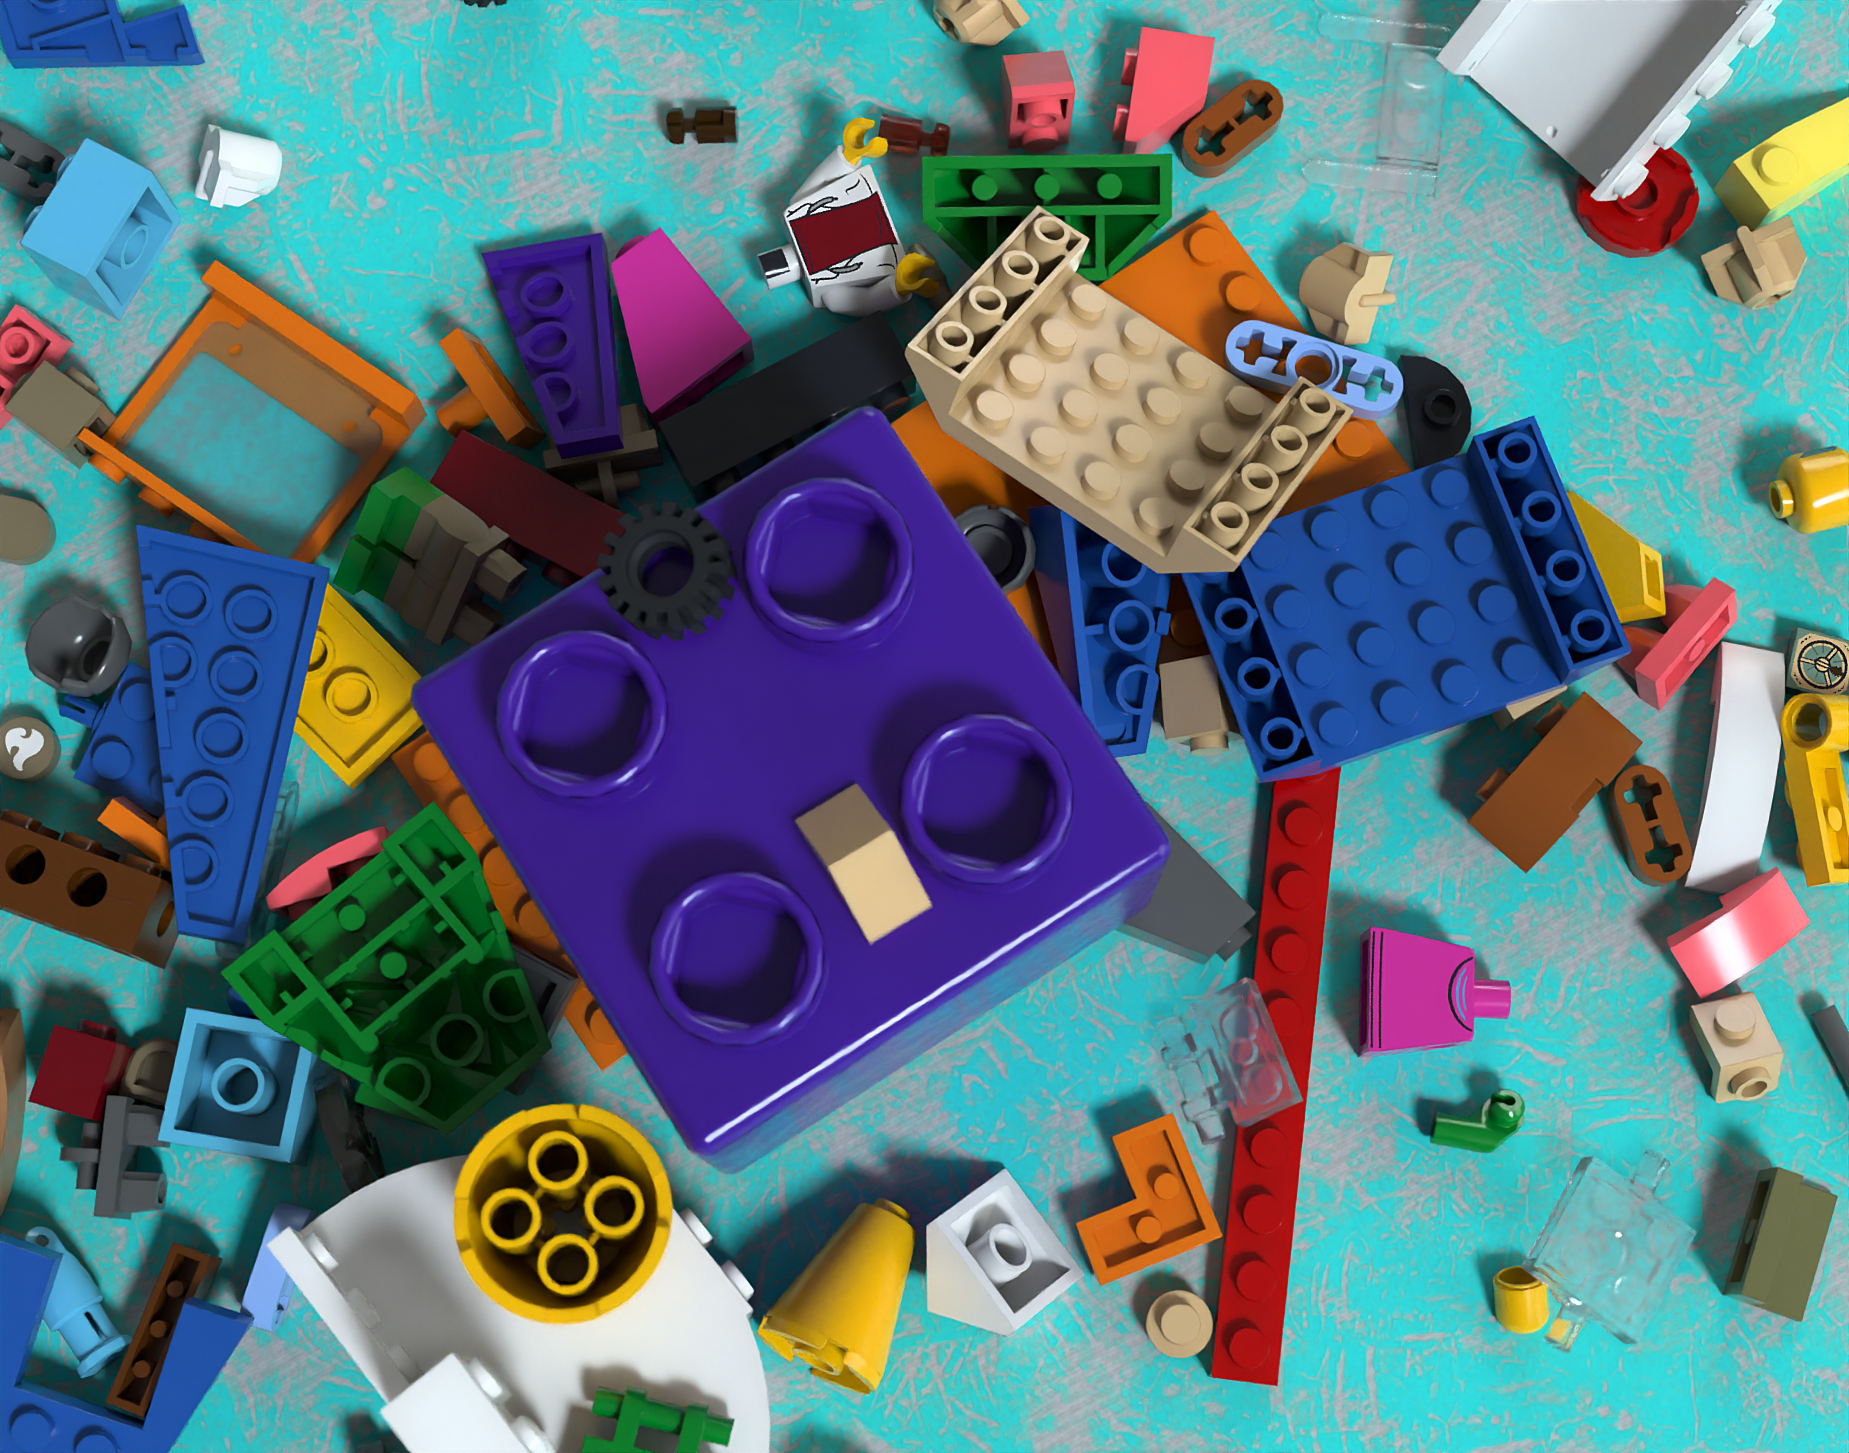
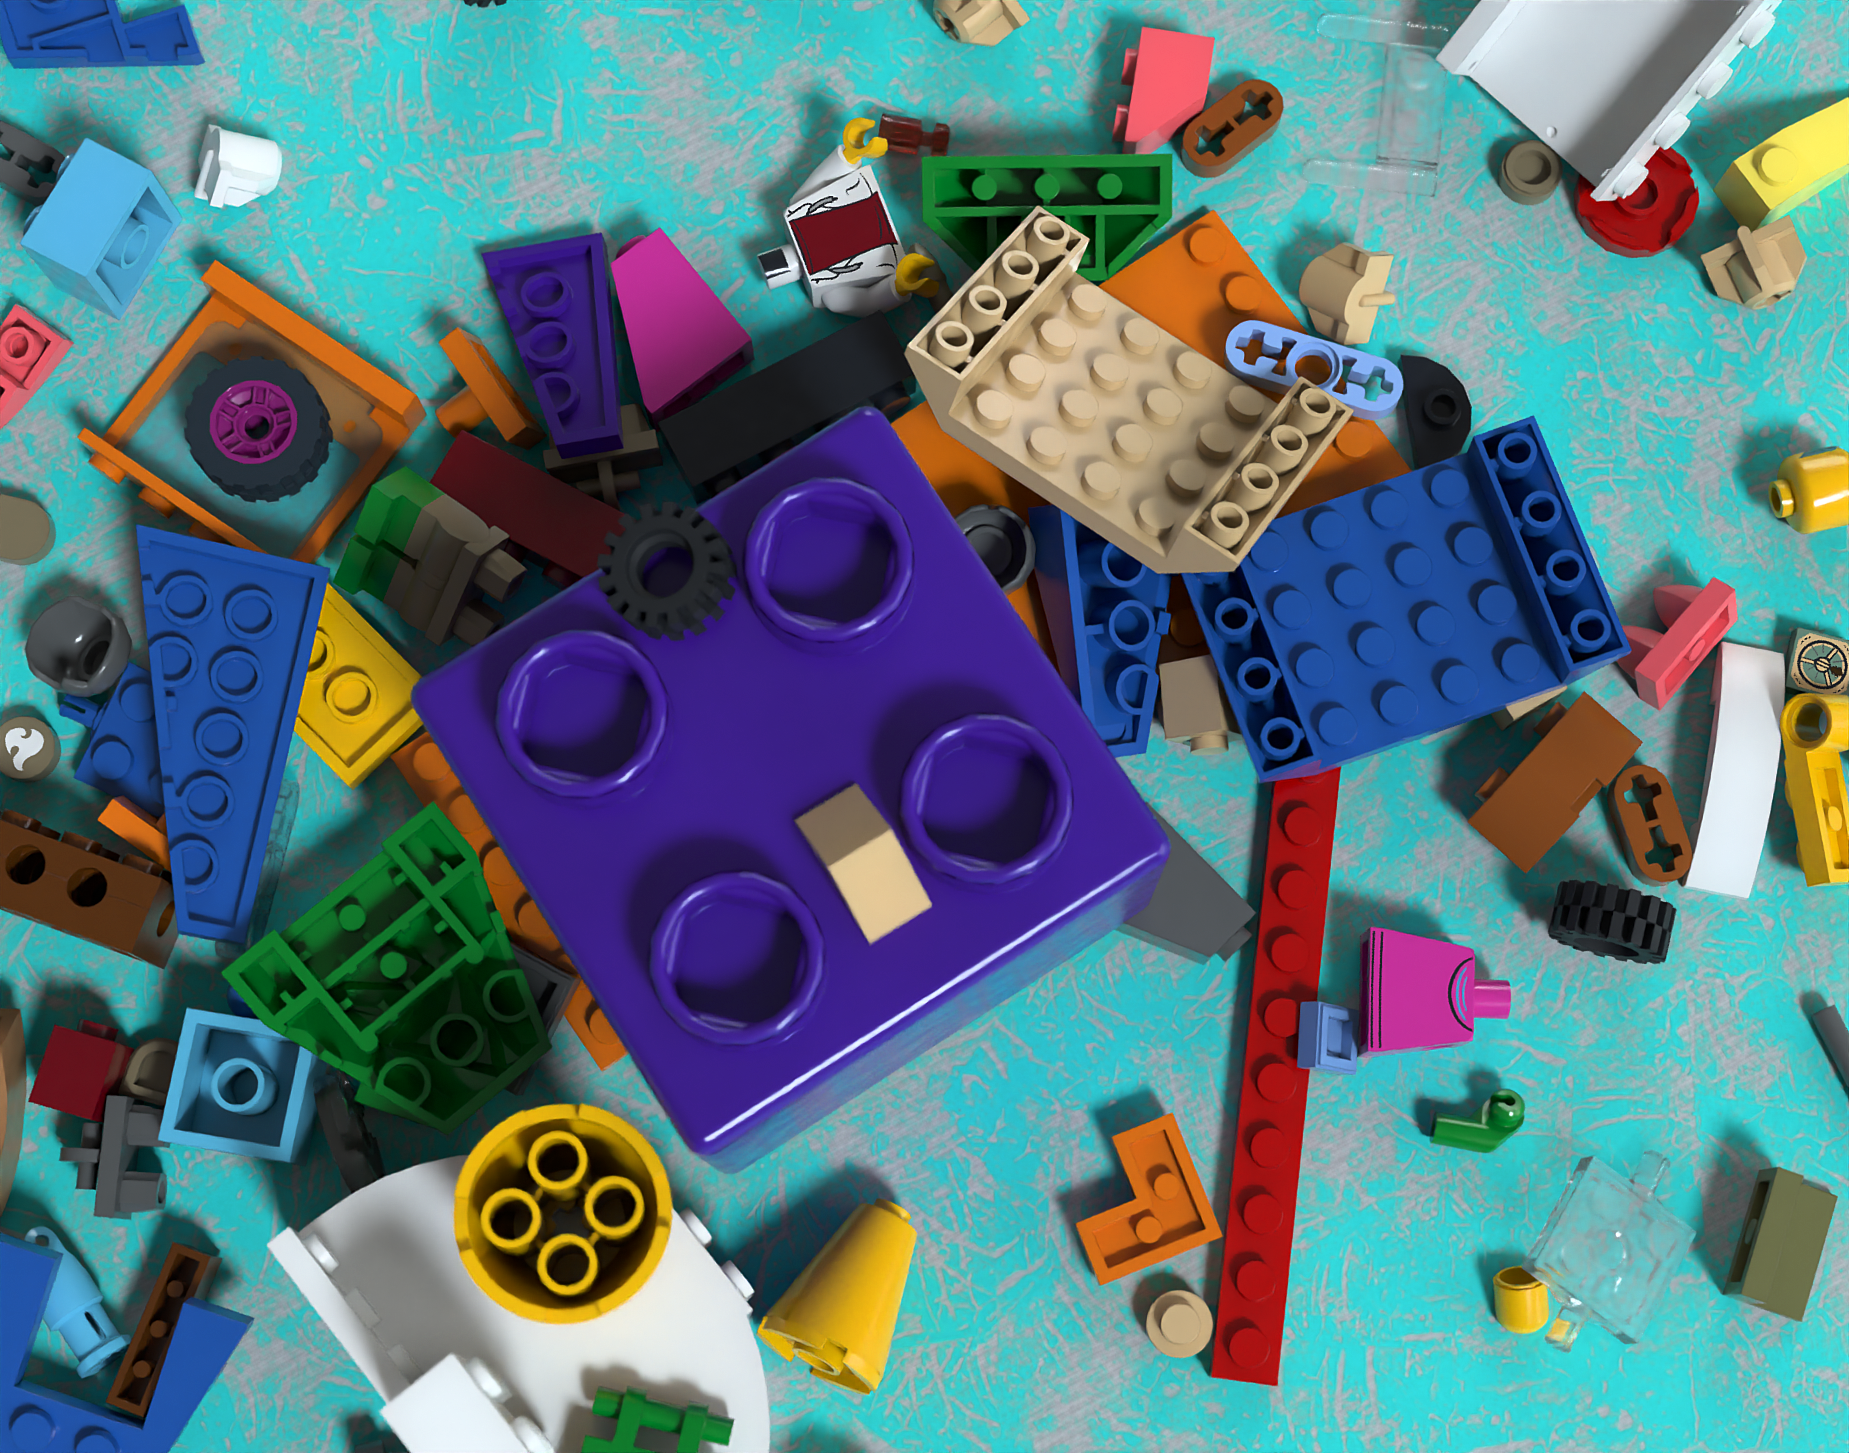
(58, 408): dark tan brick -> none
(239, 401): none -> black wheel
(269, 1283): light blue beam -> none
(321, 873): coral slope -> none
(709, 124): dark brown piece -> none
(995, 1259): white slope -> none
(1037, 100): coral slope -> none
(1245, 1056): clear plate -> none
(1328, 1038): none -> medium blue tile
(1530, 172): none -> dark tan tile
(1612, 921): none -> black tyre
(1625, 562): yellow slope -> none
(1738, 1047): tan bracket -> none
(1741, 935): coral slope -> none

